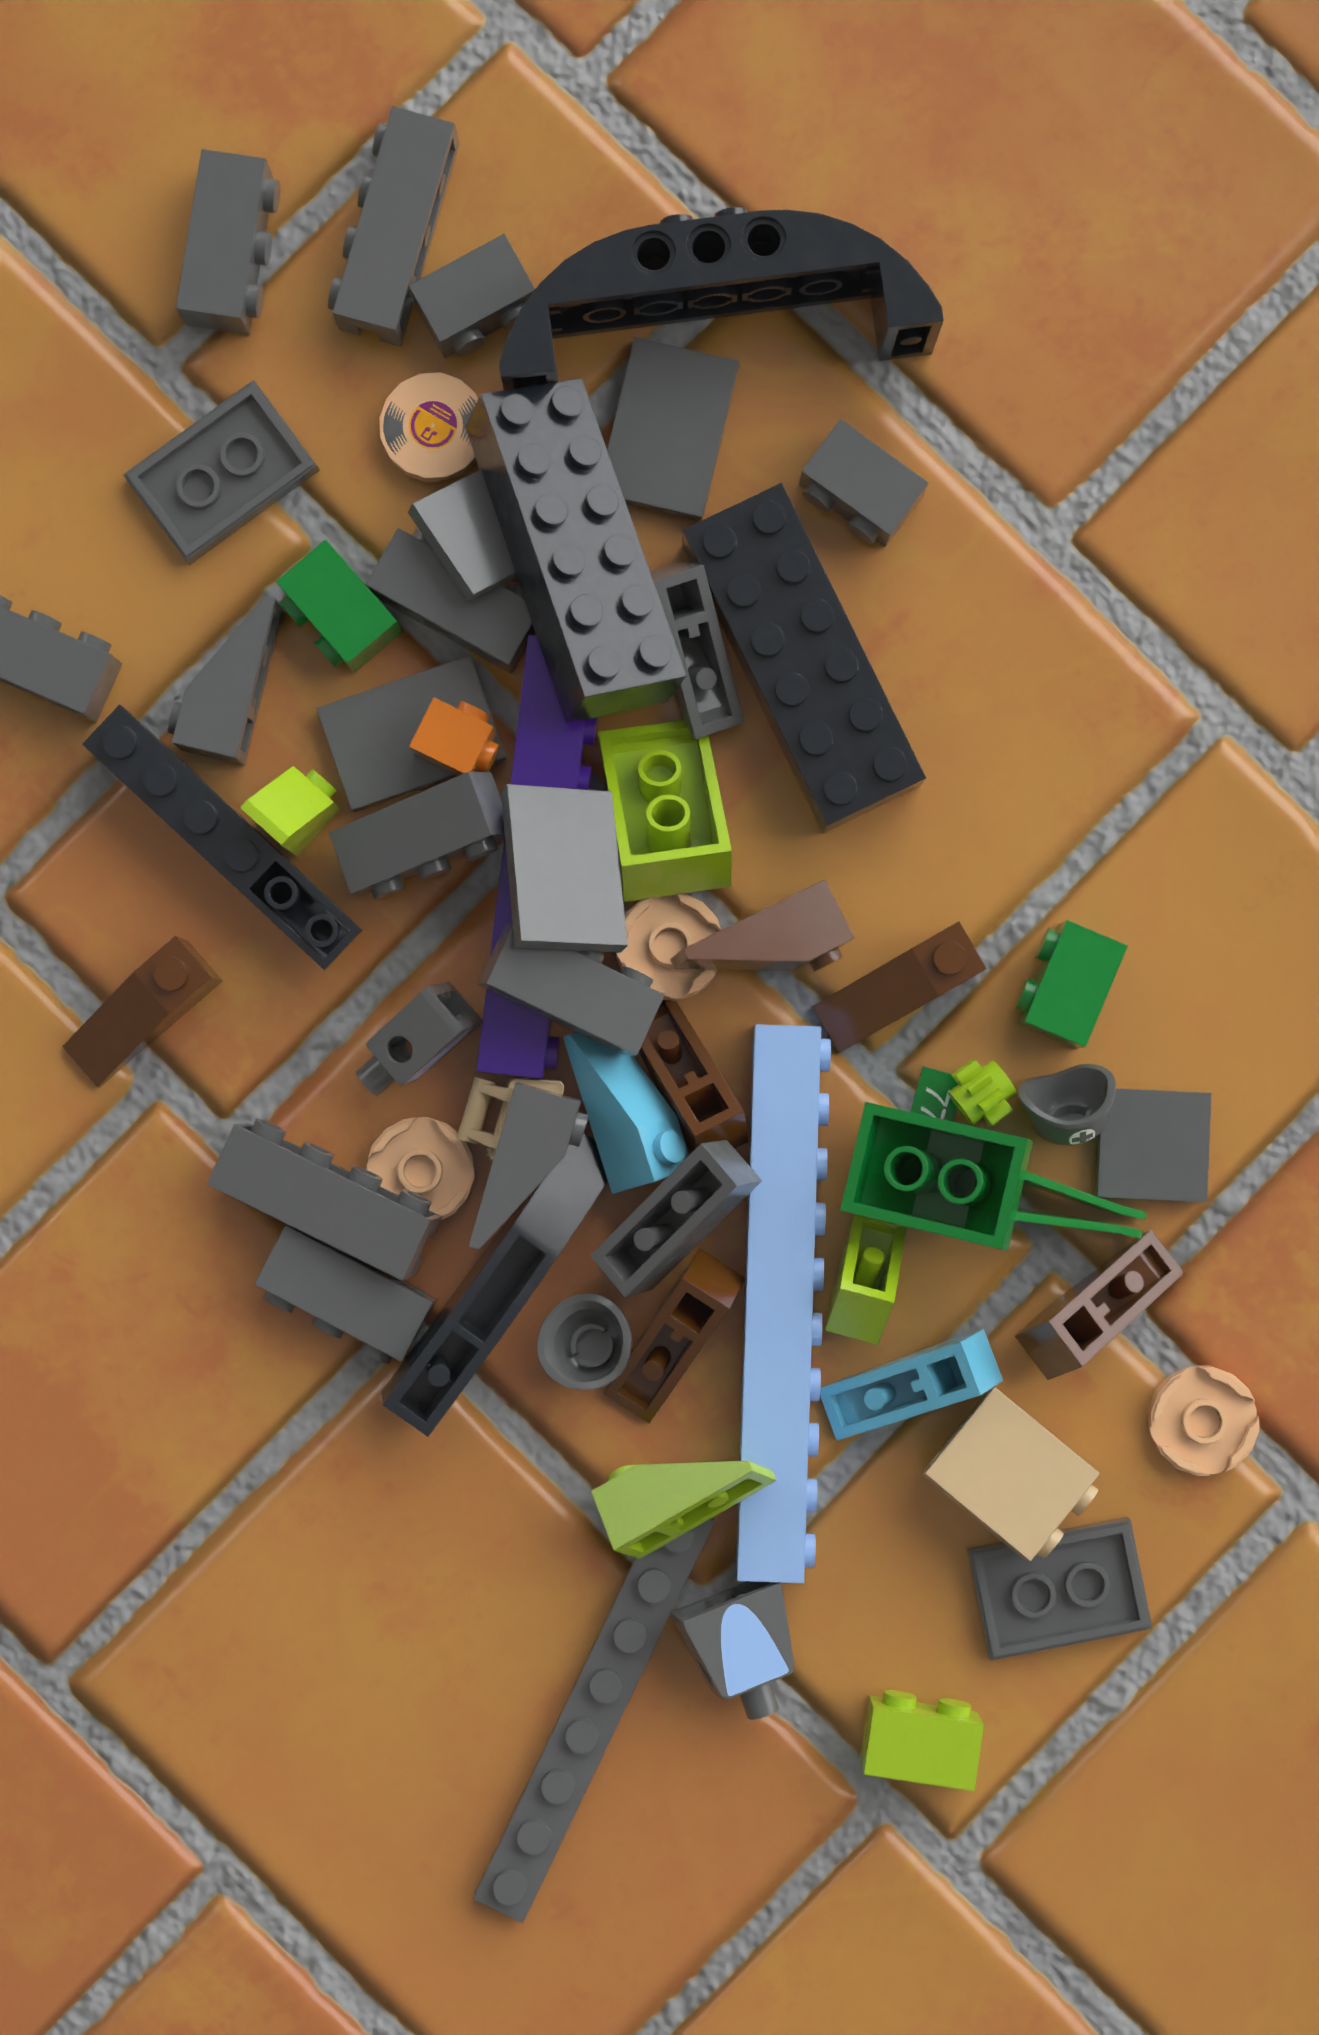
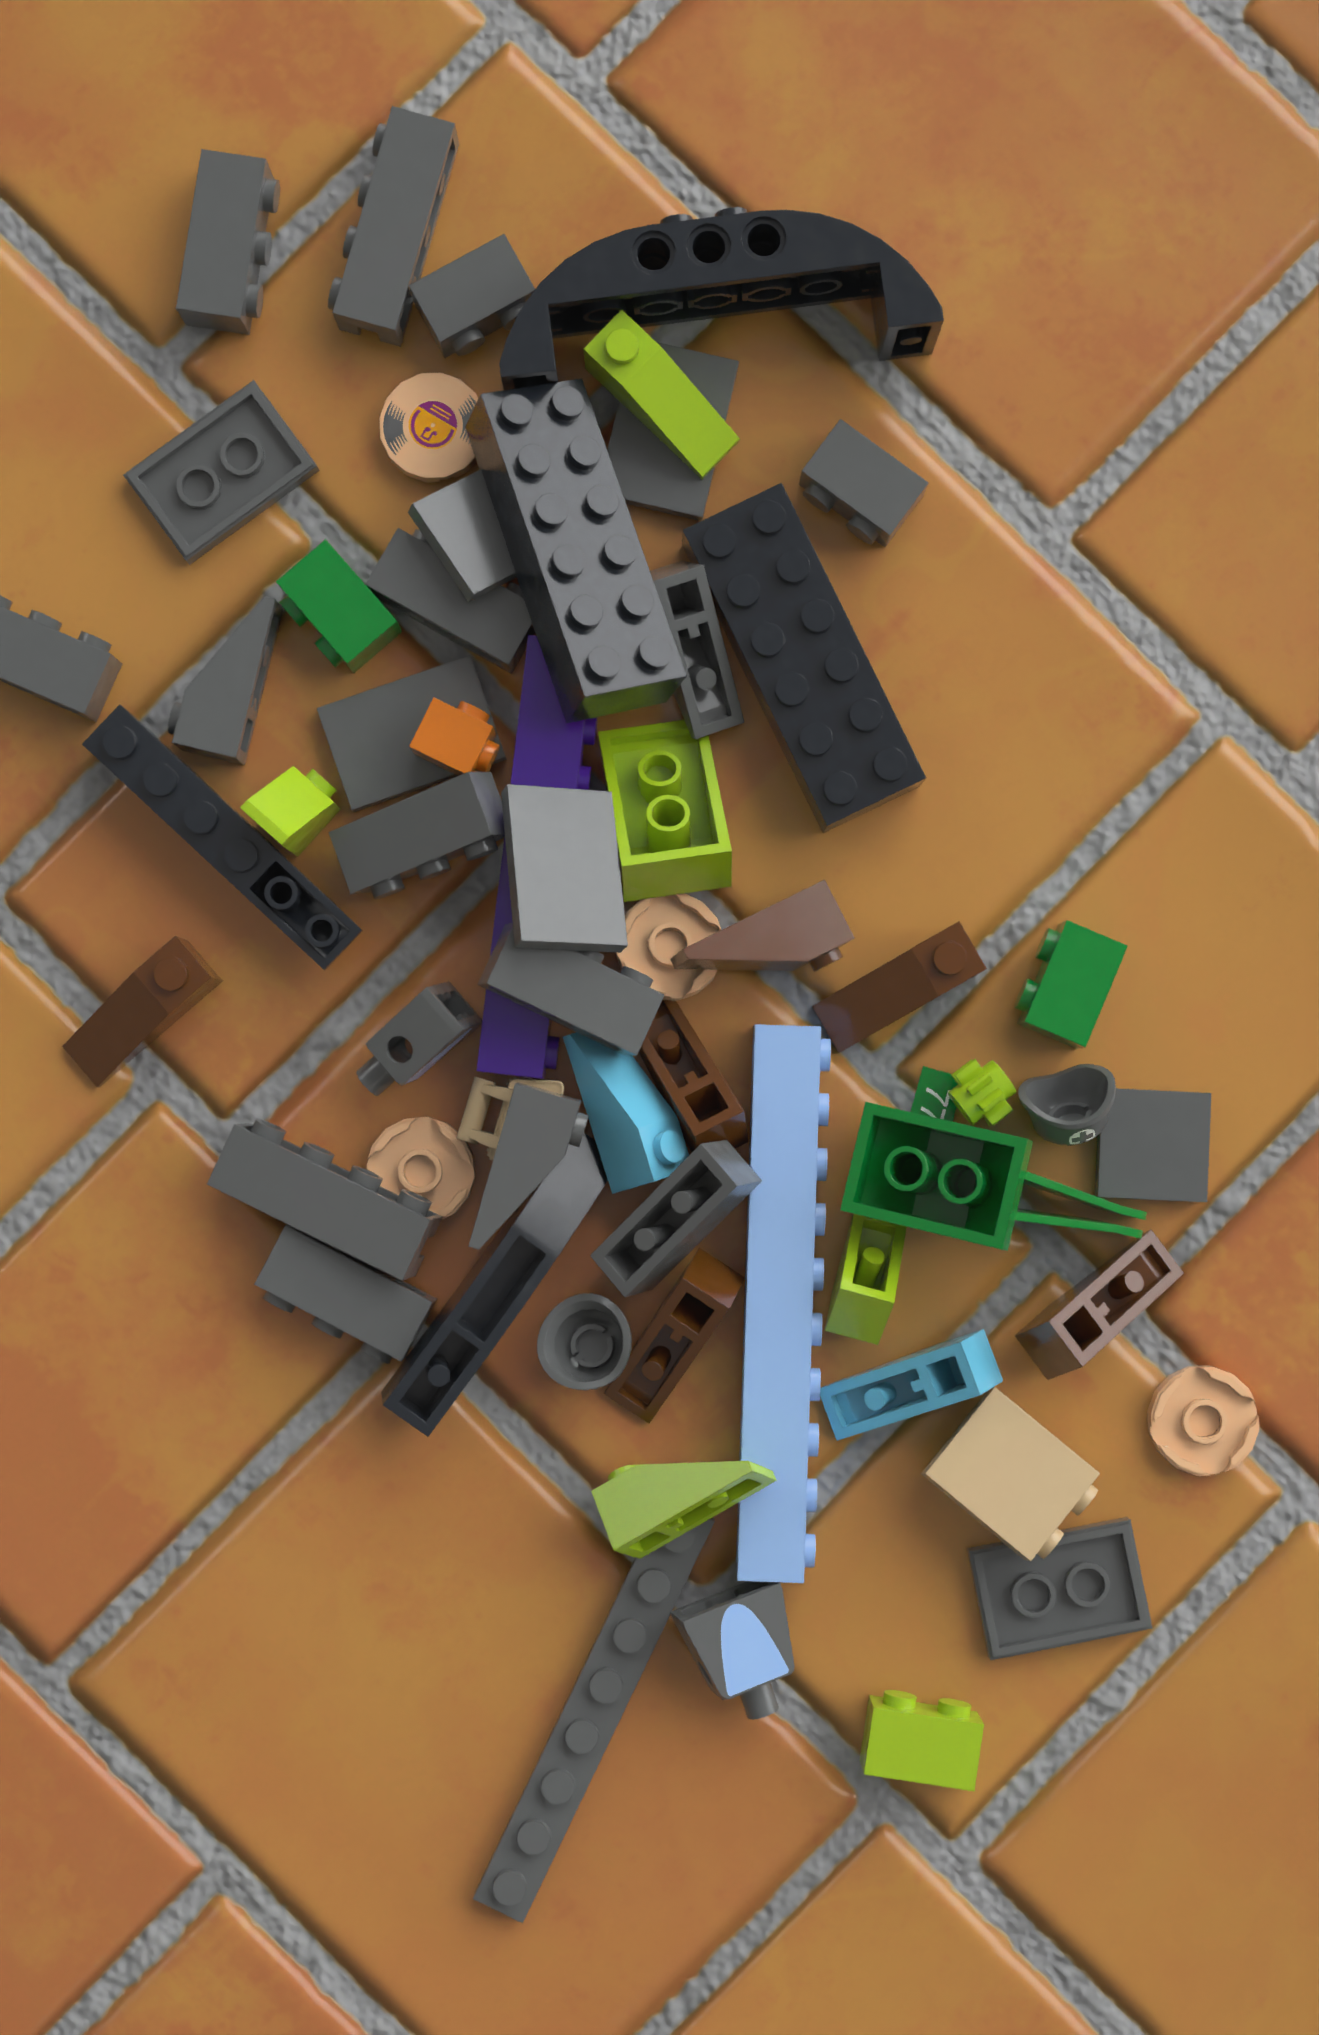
(658, 394): none -> lime slope

